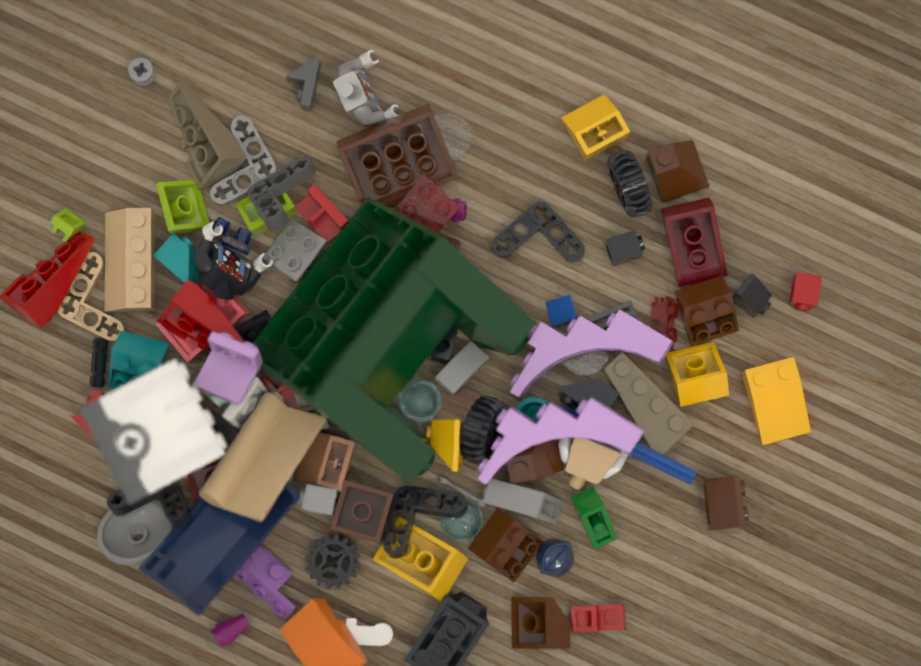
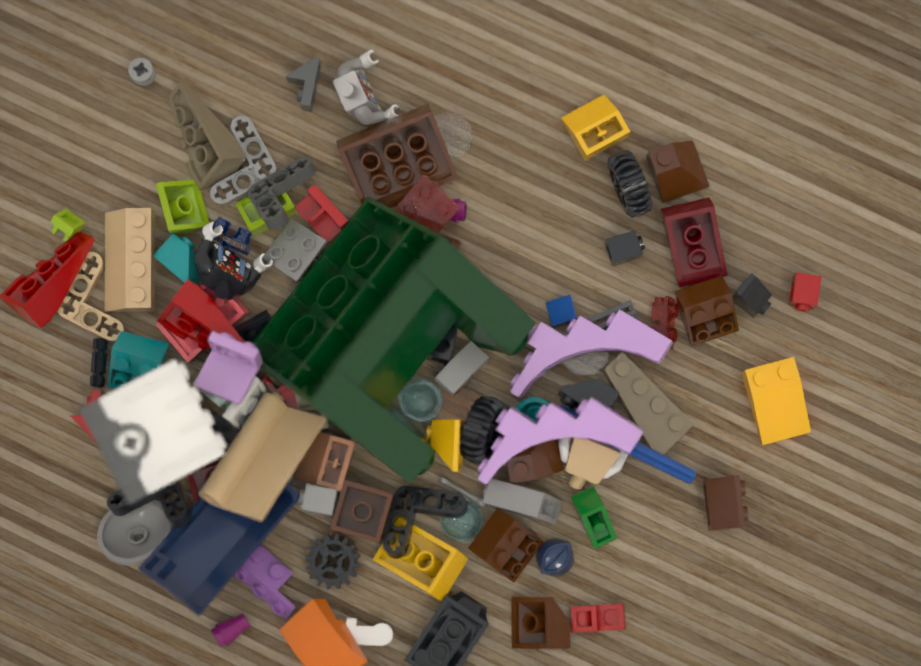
(534, 226): black beam -> none
(697, 374): yellow slope -> none

